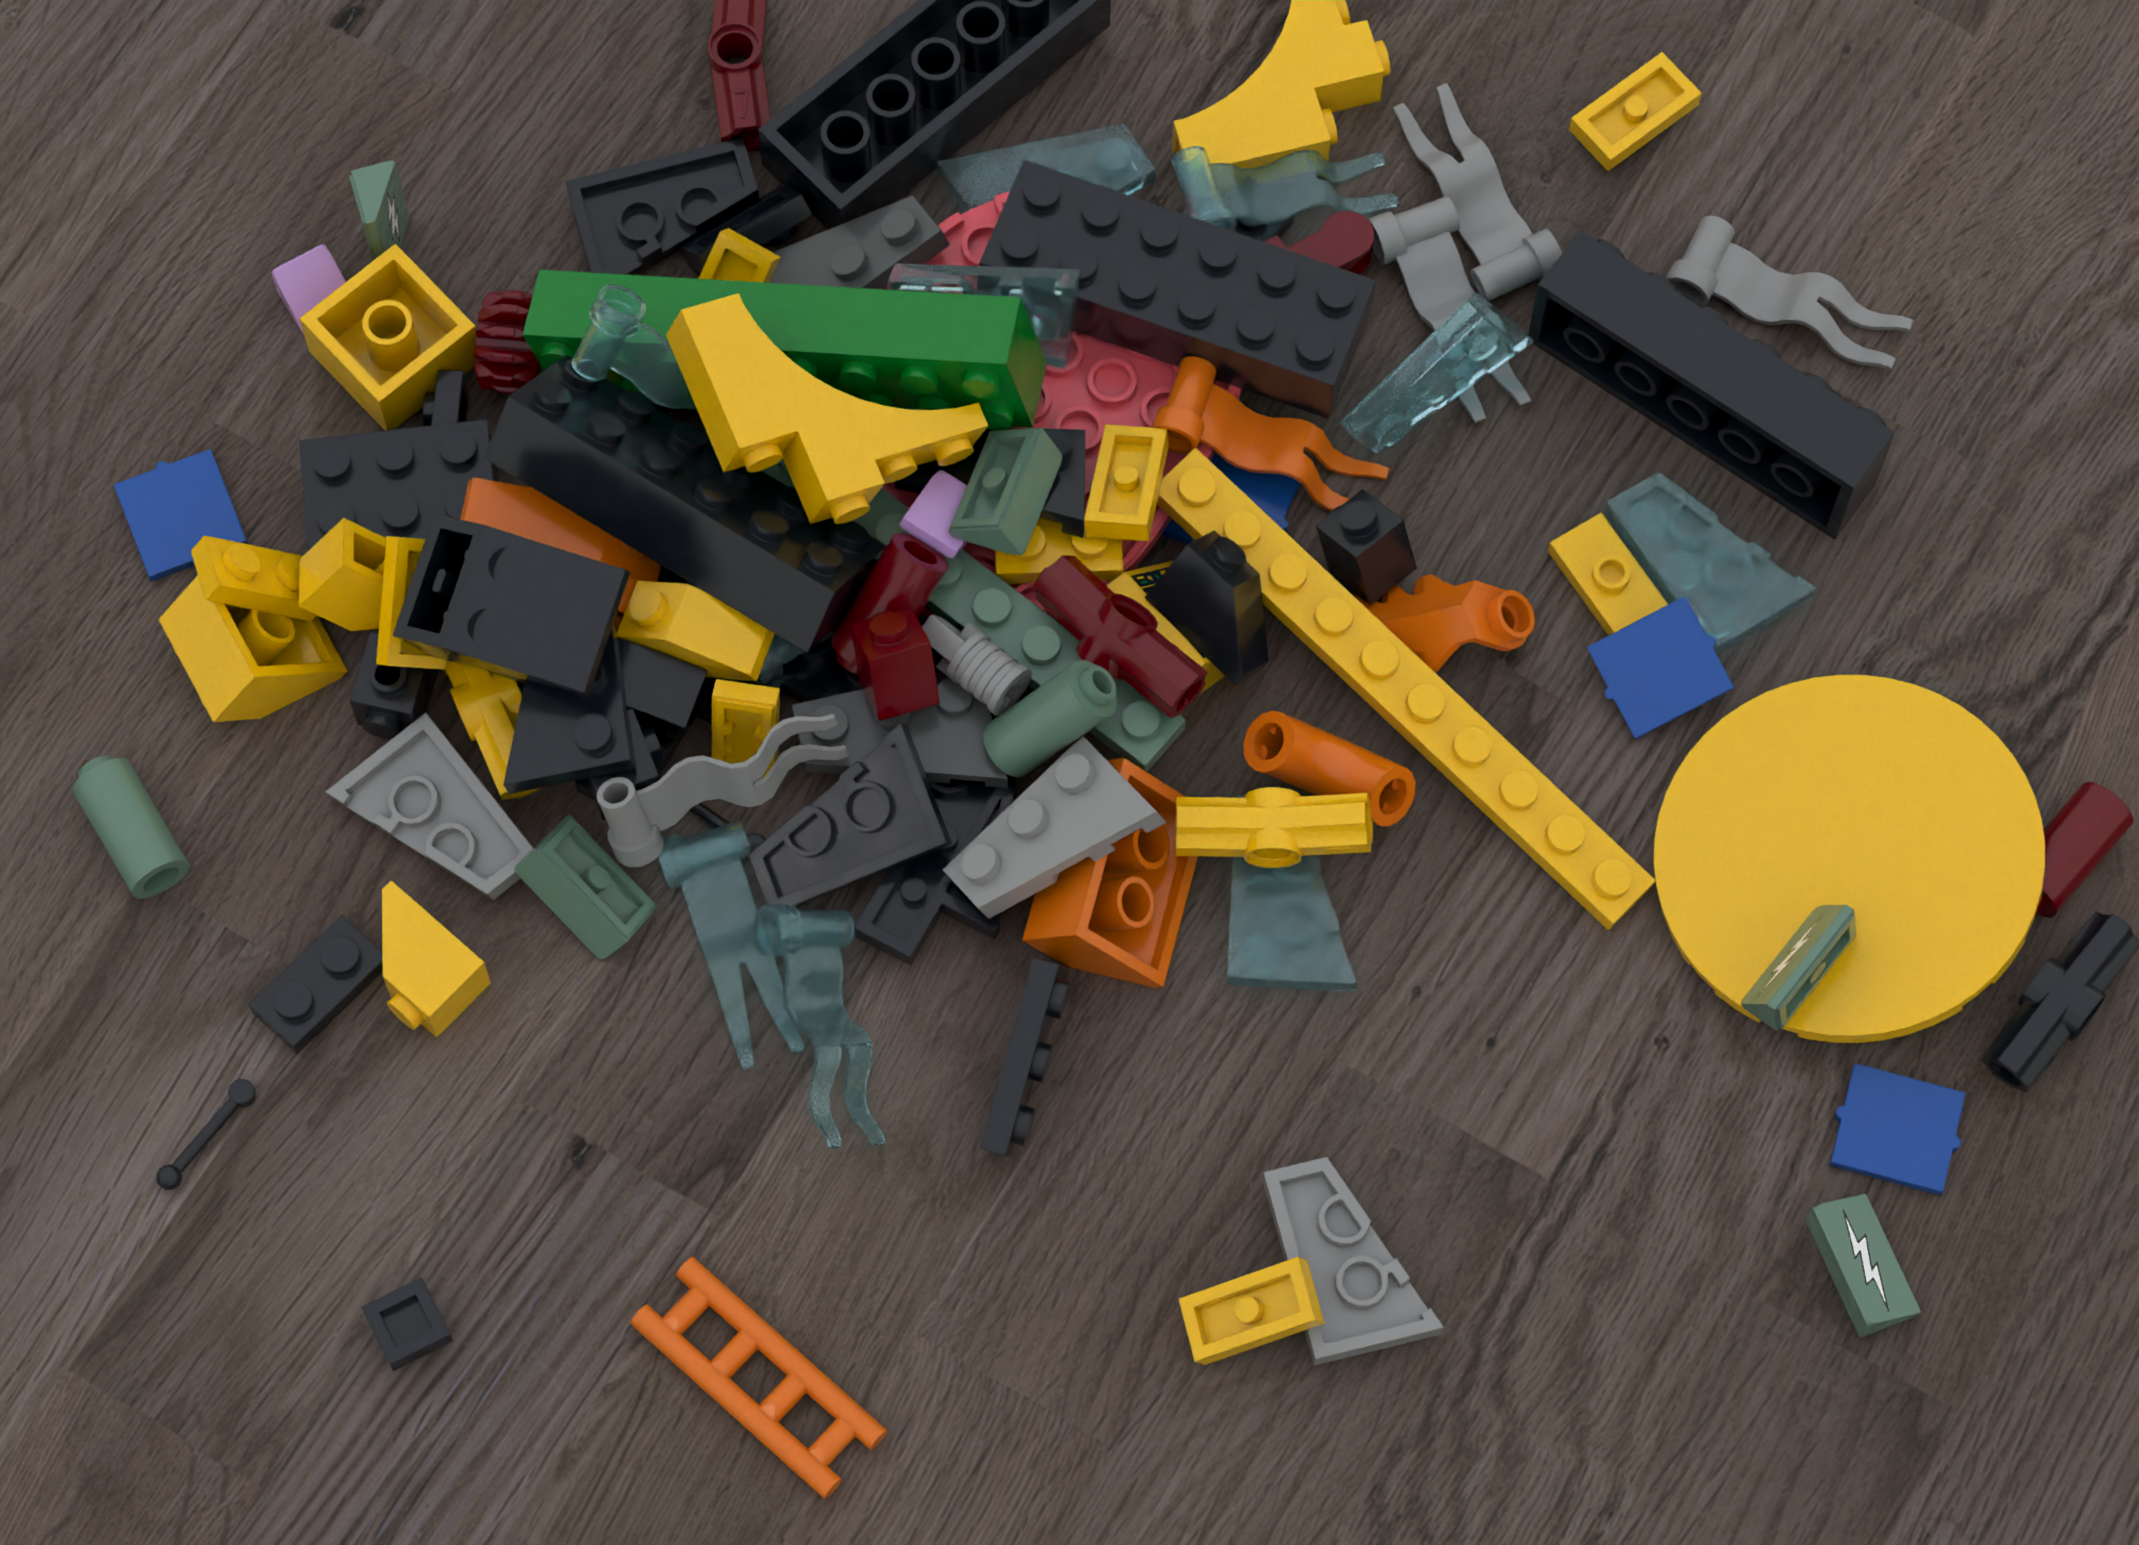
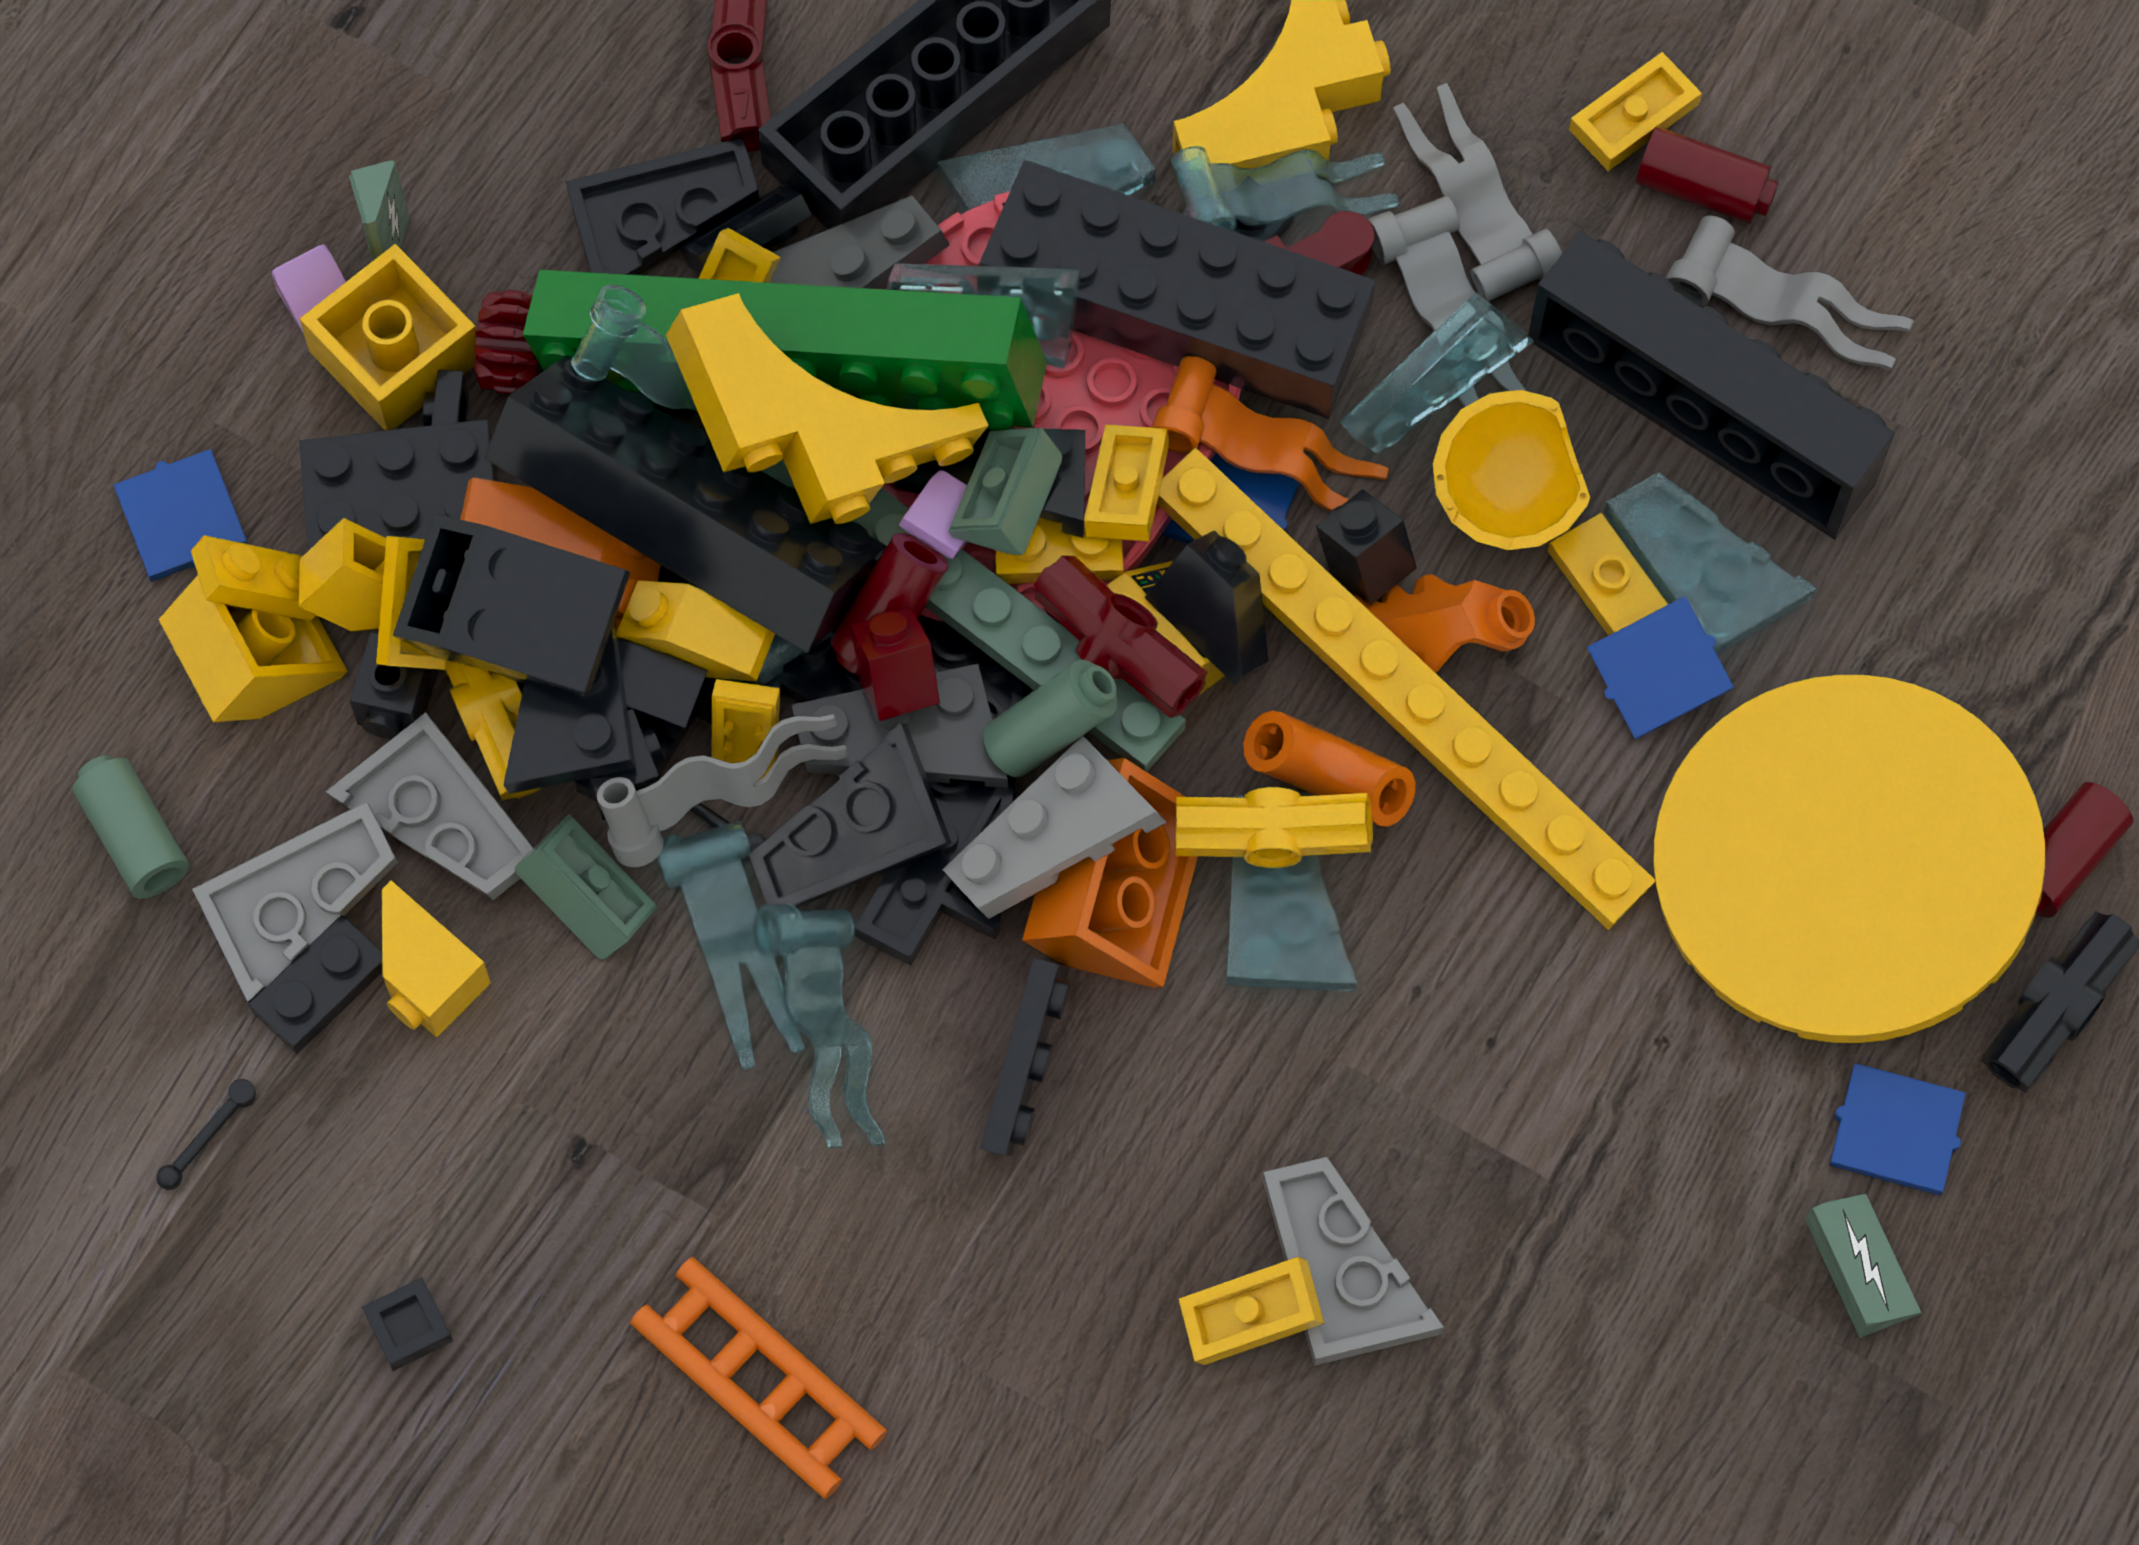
(292, 894): none -> light grey wing
(978, 664): light grey hinge -> none
(1510, 471): none -> yellow cylinder
(1706, 176): none -> dark red brick
(1801, 965): sand green slope -> none

